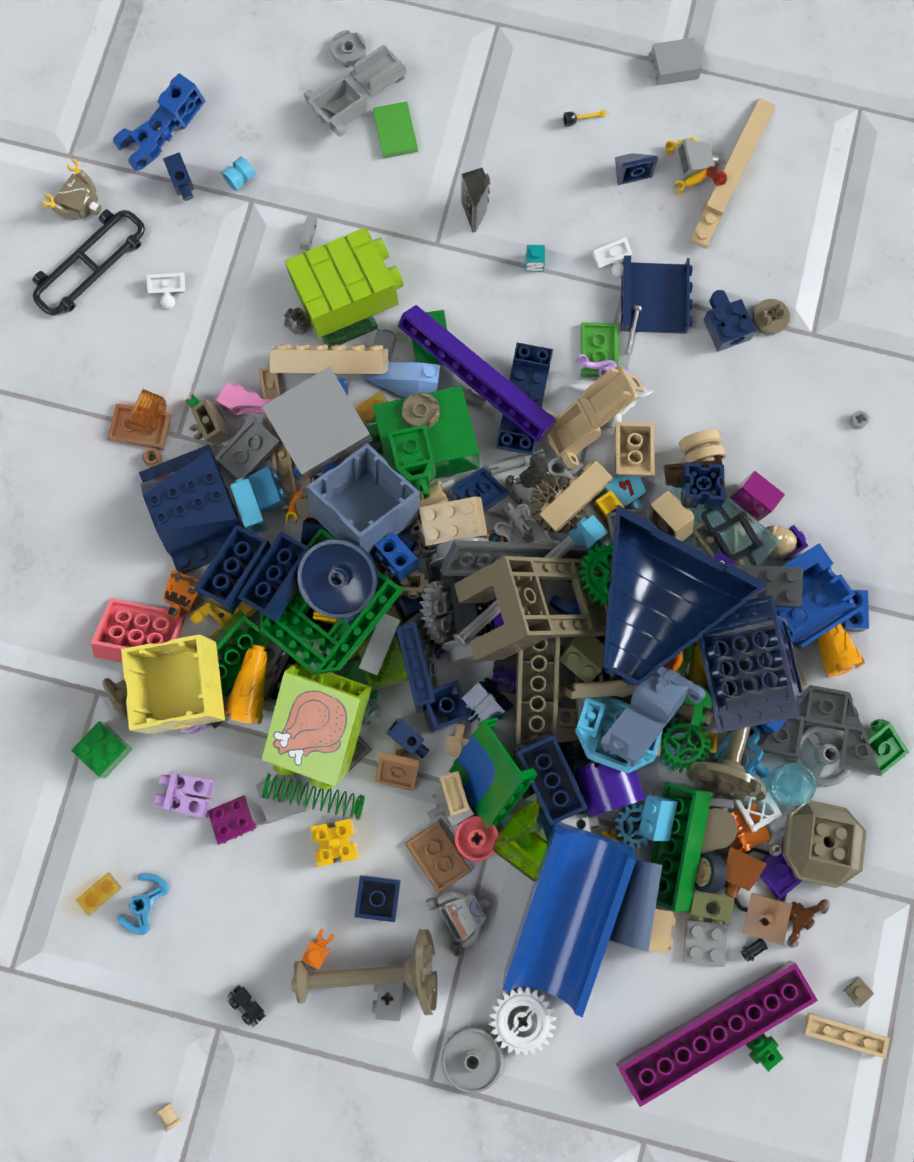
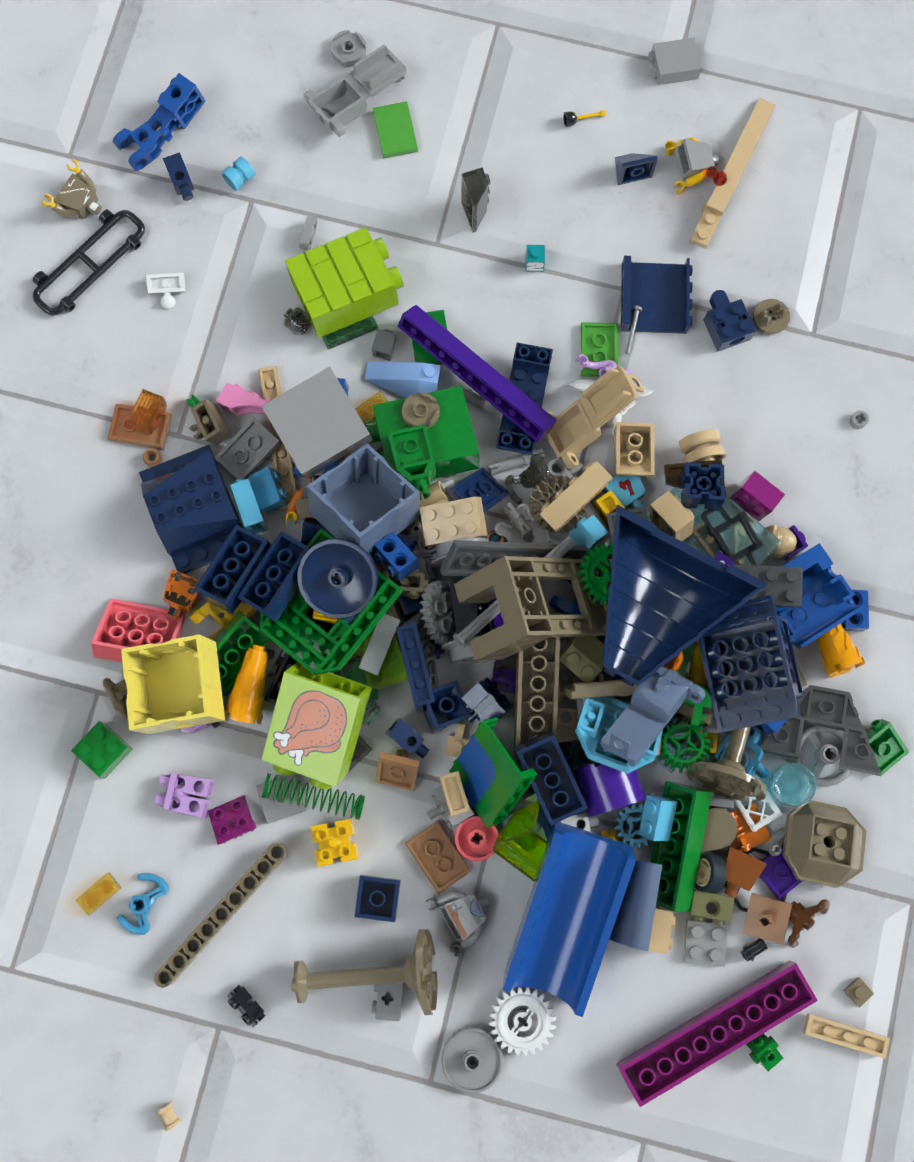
(212, 918): none -> dark tan beam
(317, 951): orange brick -> none
(341, 359): tan brick -> none
(612, 254): white plate -> none

